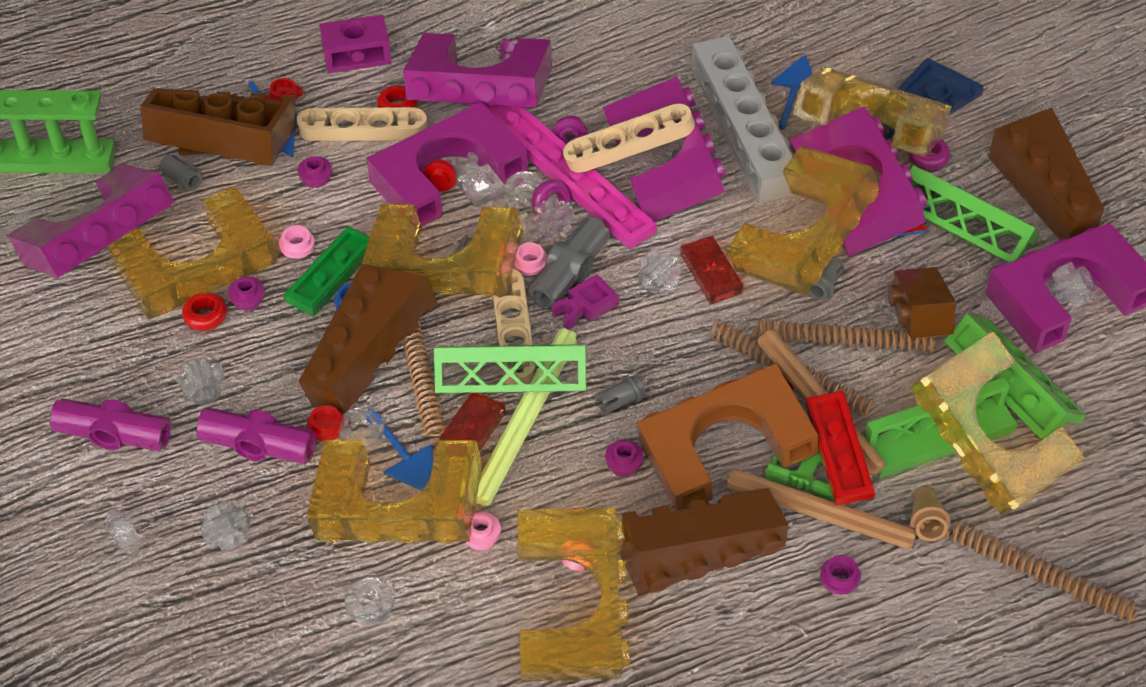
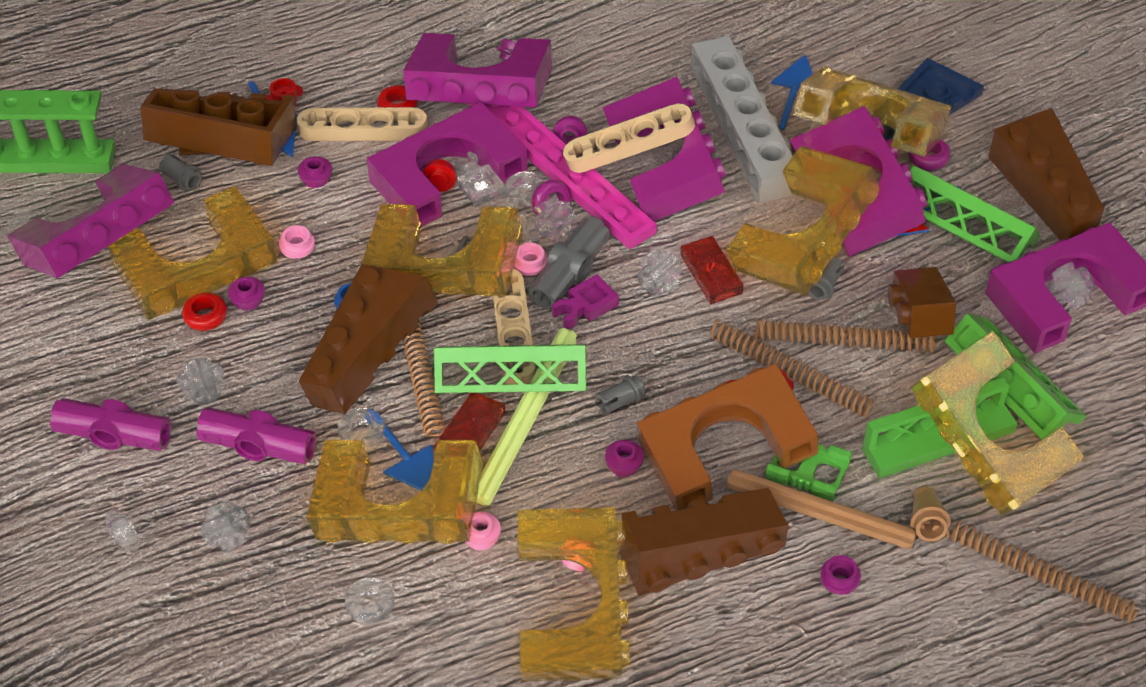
(325, 422): red plate -> none
(328, 272): green tile -> none
(355, 43): magenta brick -> none
(808, 386): medium nougat axle -> none
(840, 448): red tile -> none

